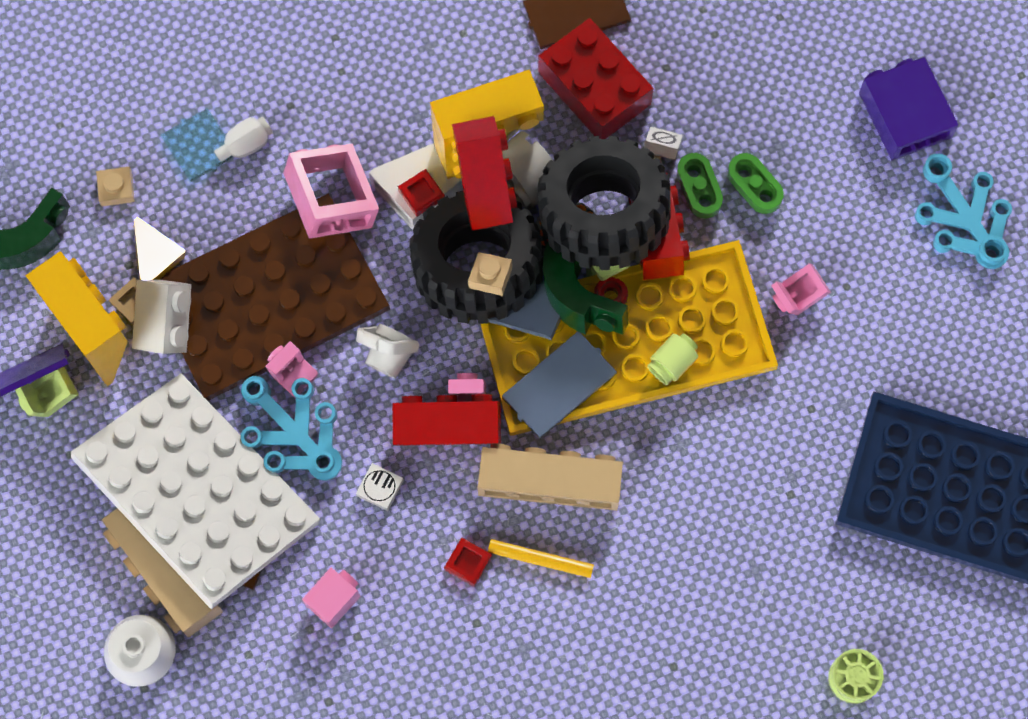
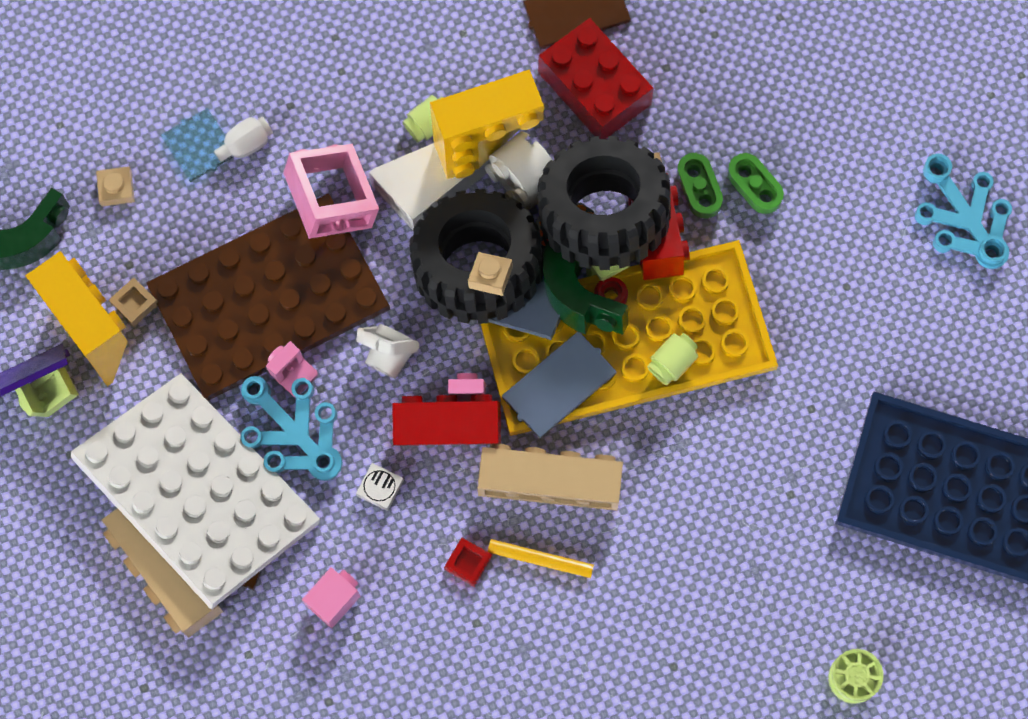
(139, 650): white cone -> none
(154, 251): tile -> none
(161, 316): white brick -> none
(419, 120): none -> yellowish green brick
(421, 192): red tile -> none
(484, 172): red brick -> none
(663, 142): white tile -> none
(800, 290): bright pink bracket -> none
(908, 107): dark purple brick -> none

